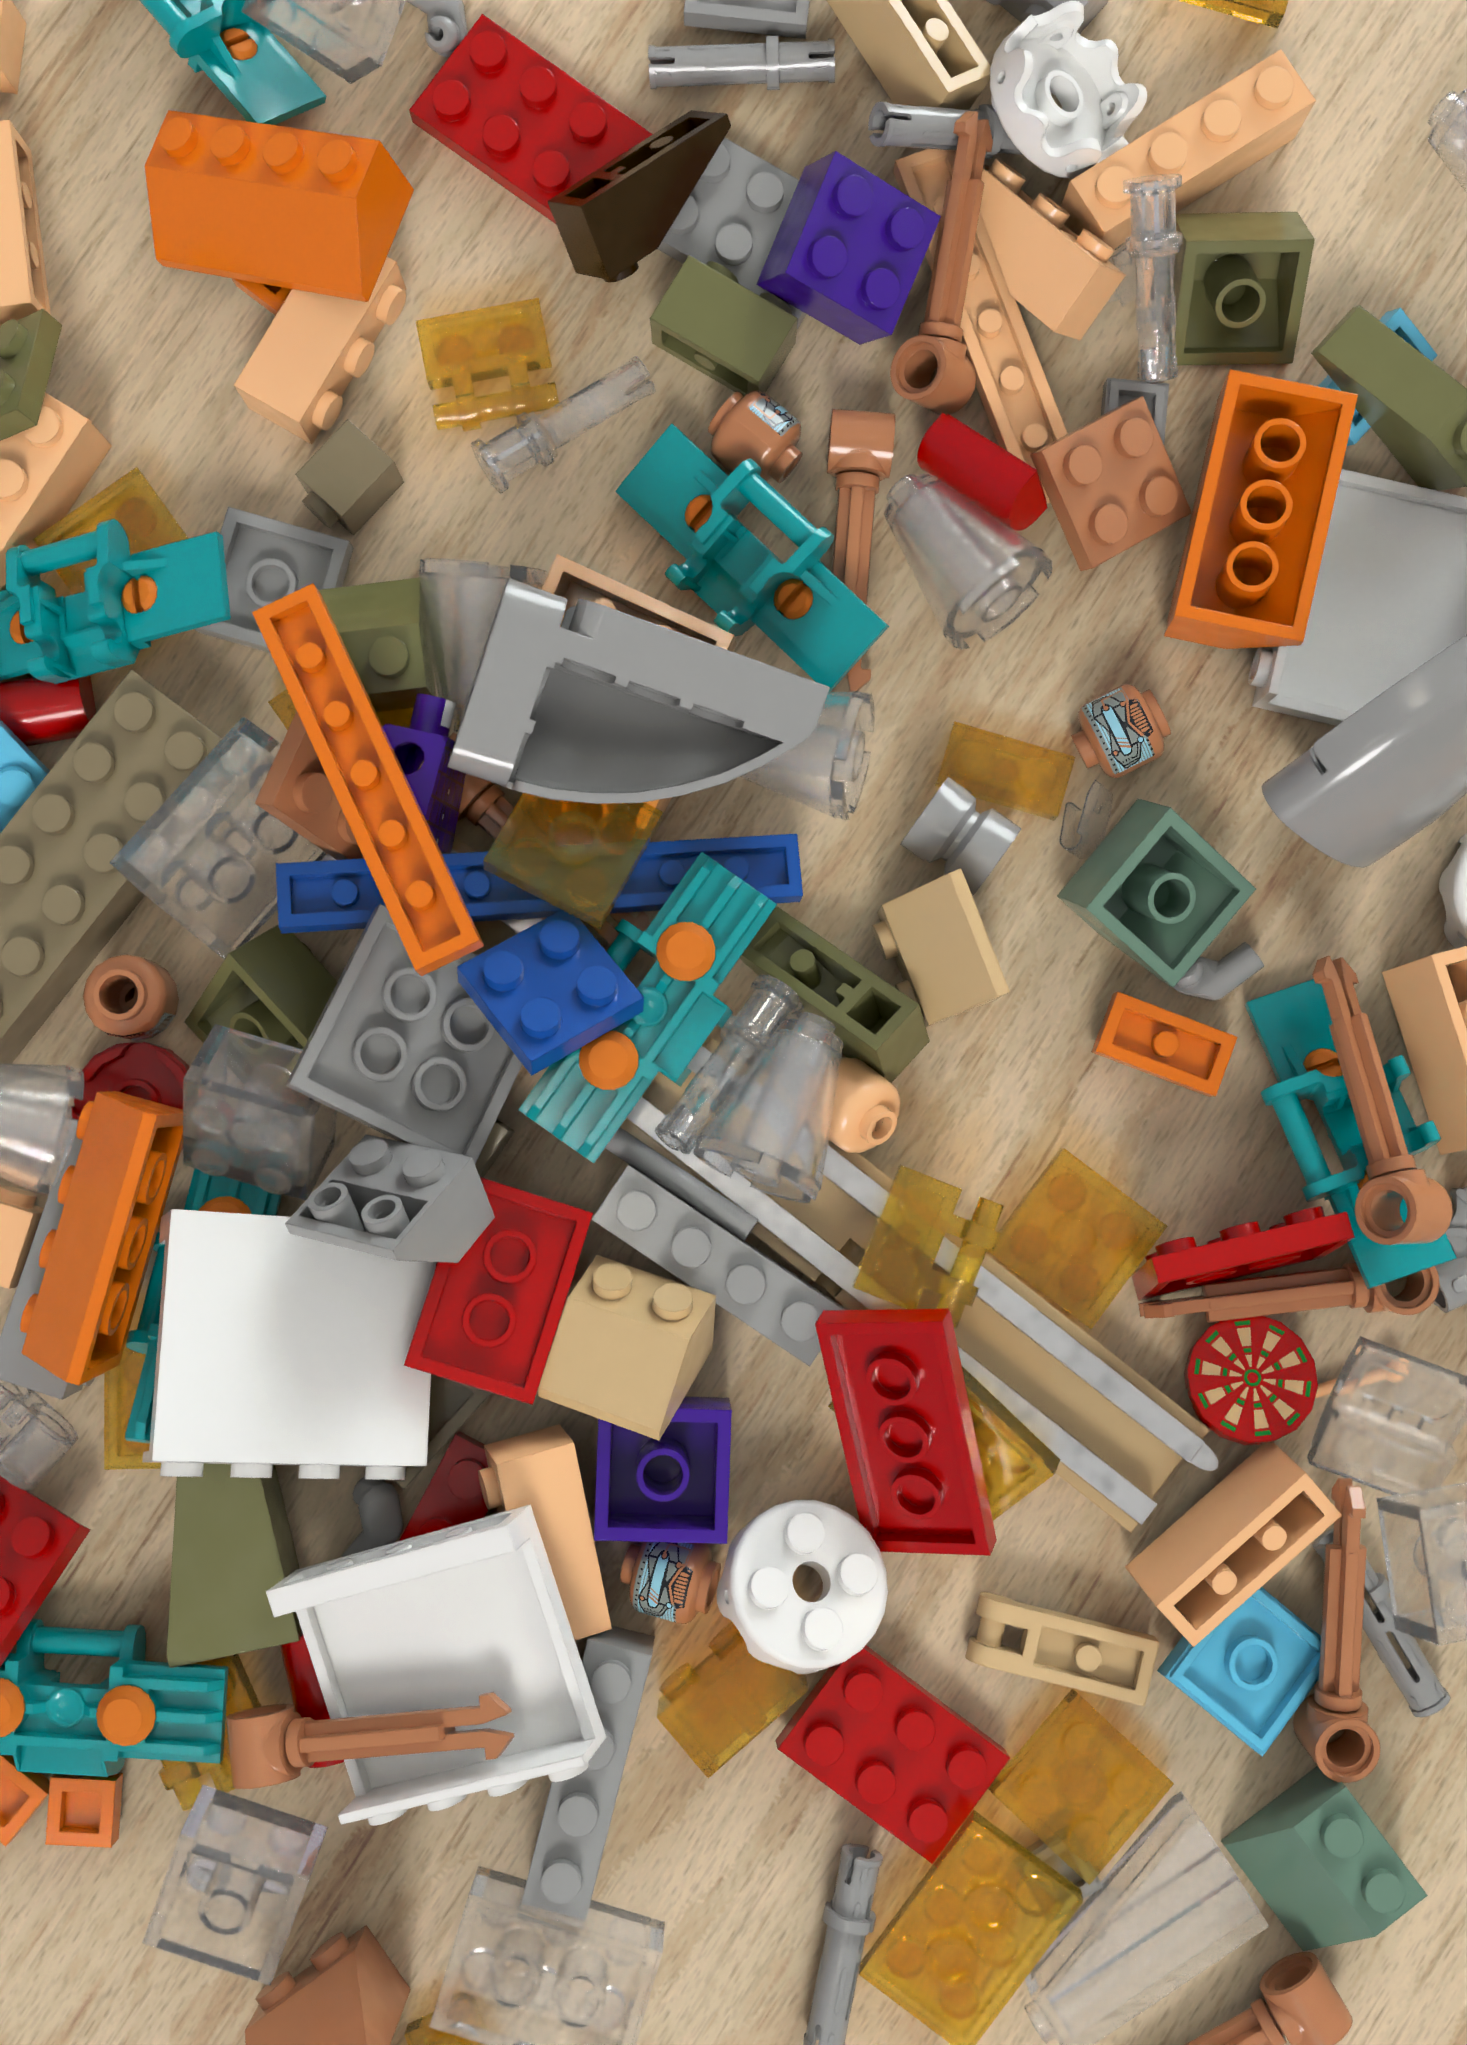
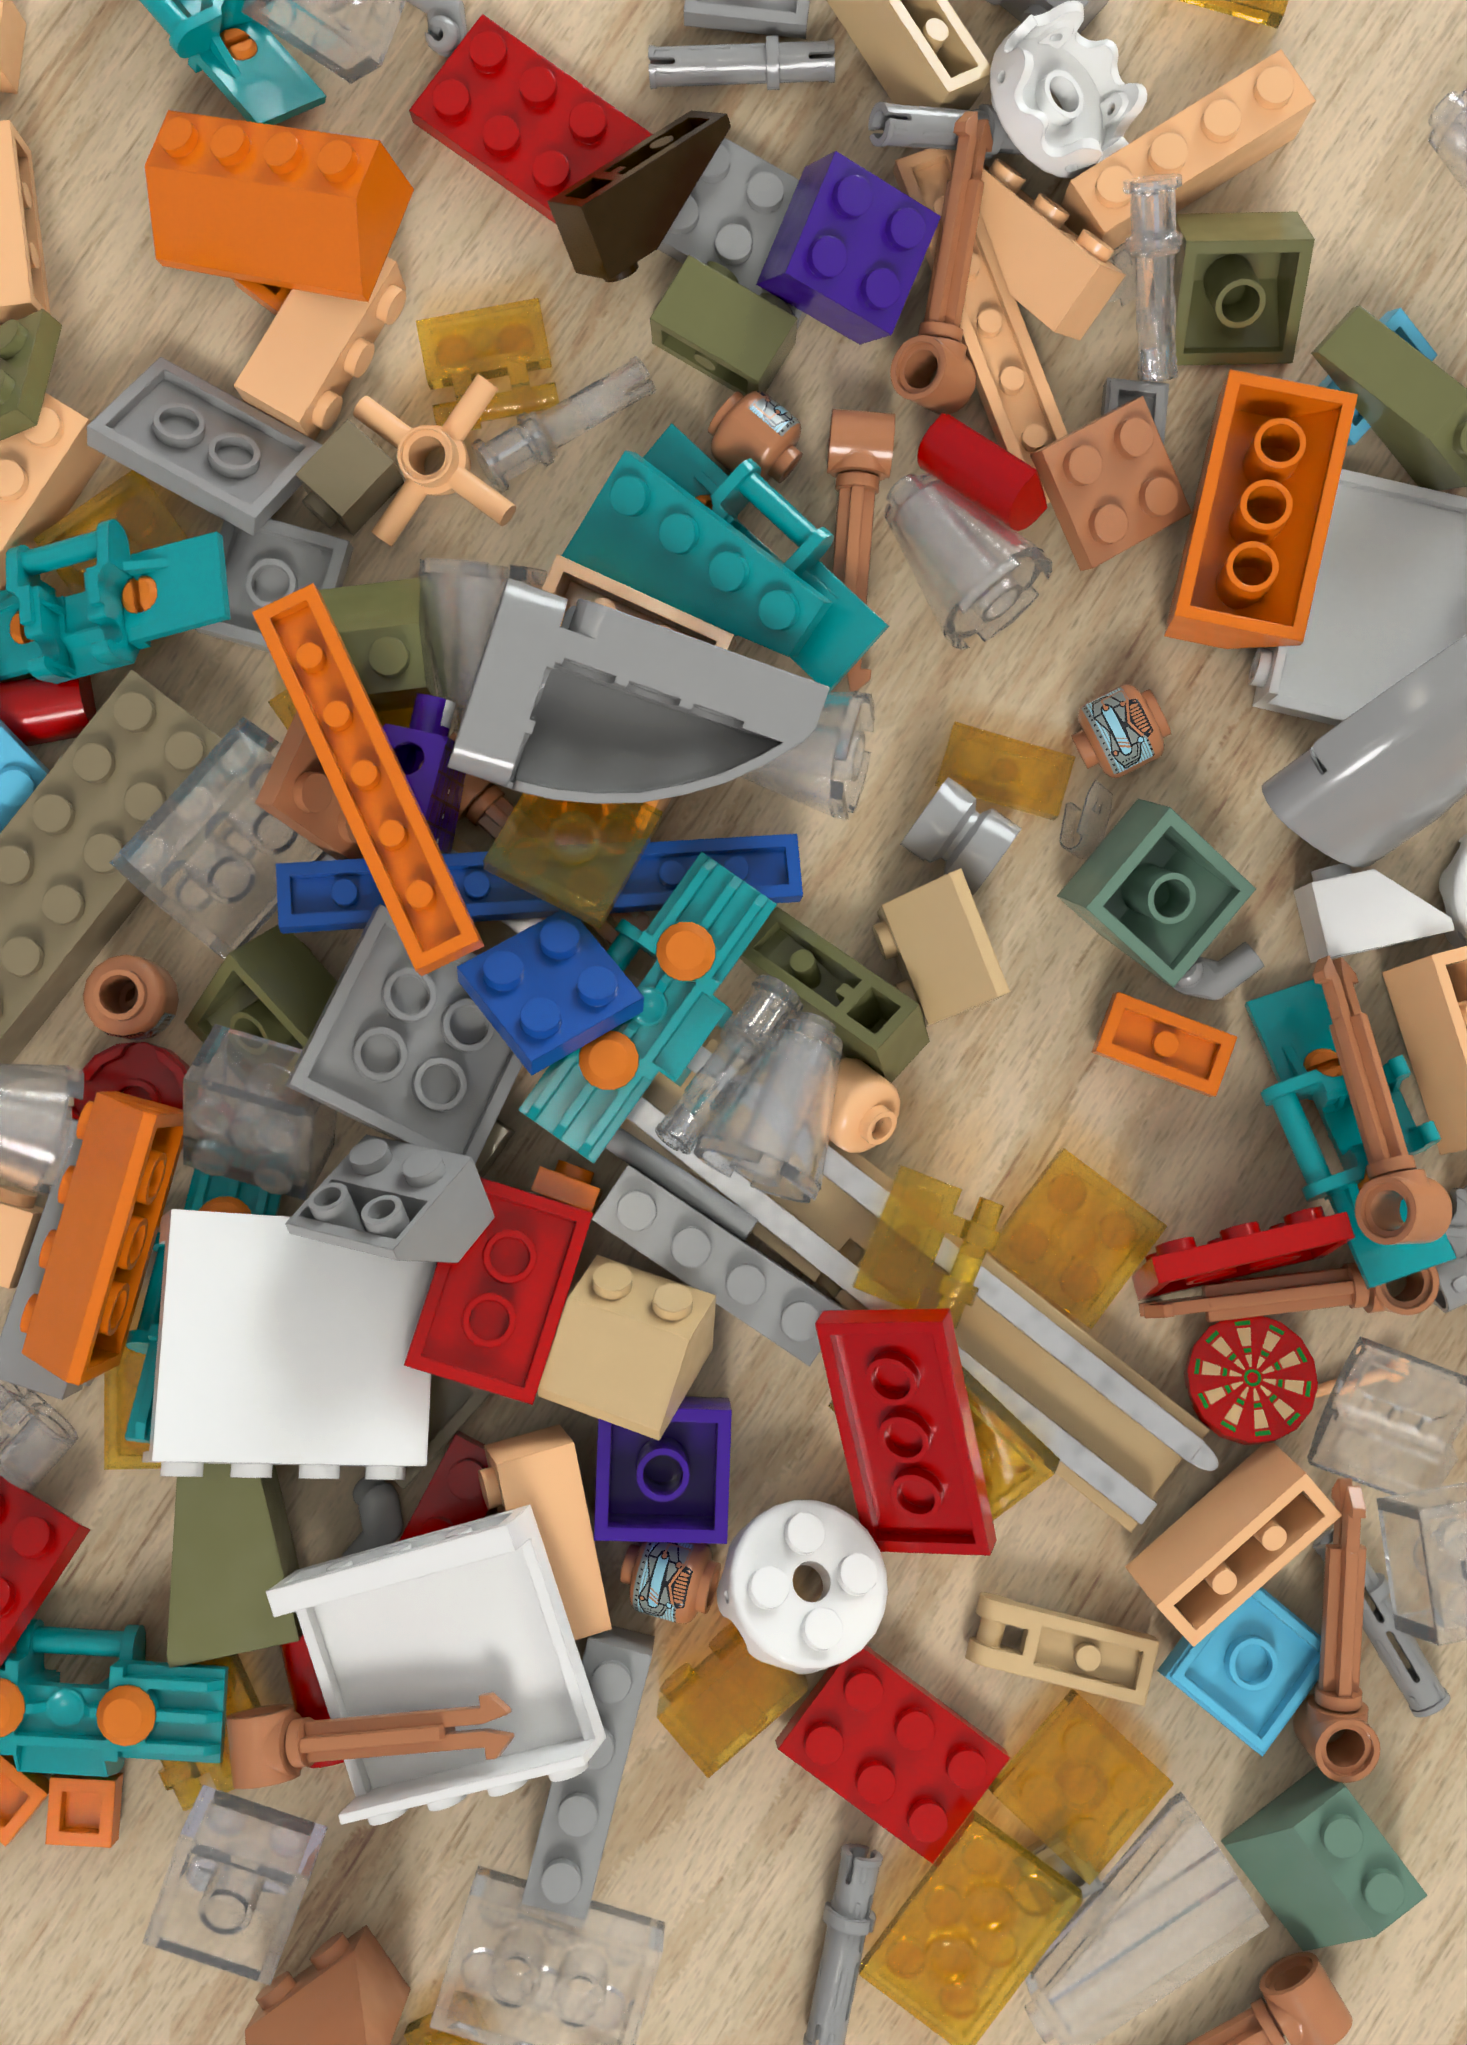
(203, 445): none -> light grey plate
(416, 444): none -> light nougat bar
(568, 1185): none -> orange plate
(689, 557): none -> teal wing
(1362, 913): none -> white slope

